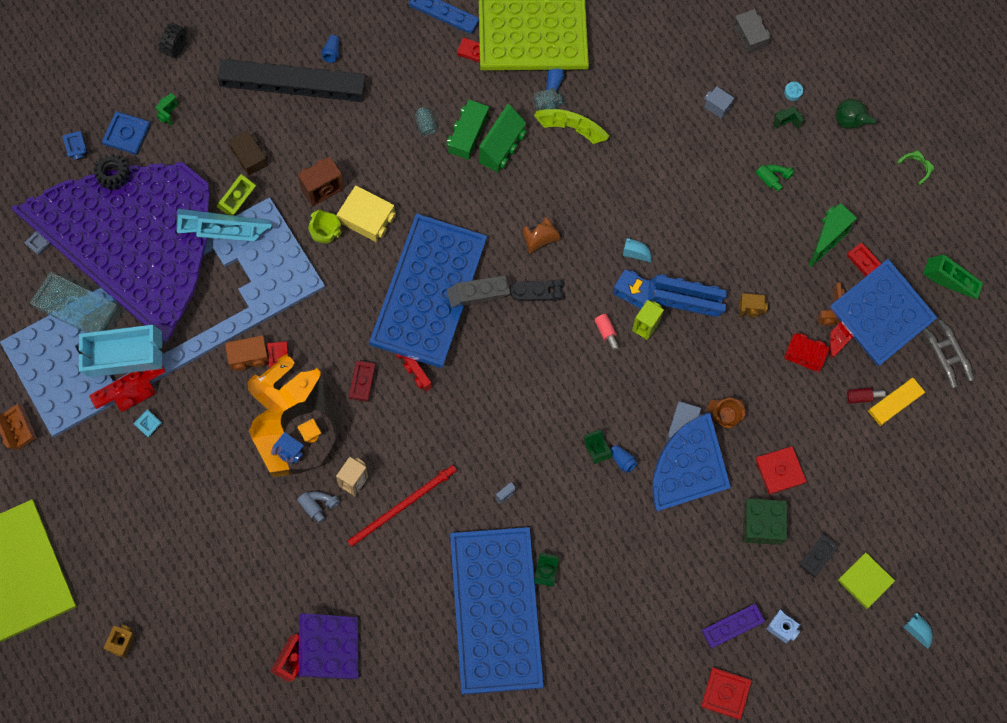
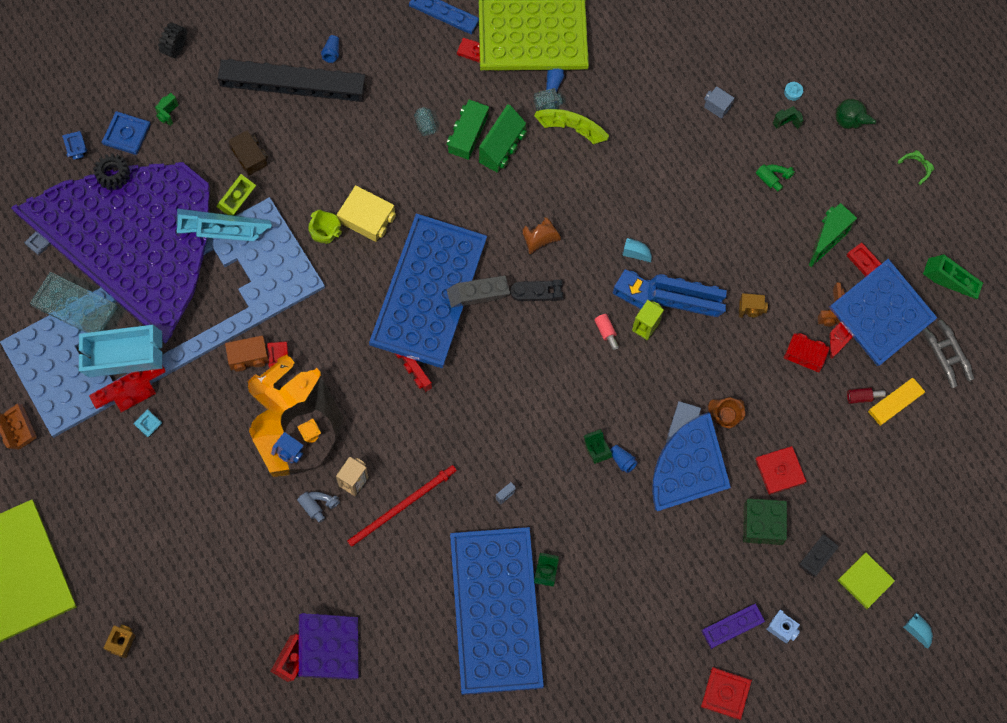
(320, 181): copper brick -> none
(362, 381): dark red plate -> none
(751, 31): flat silver brick -> none

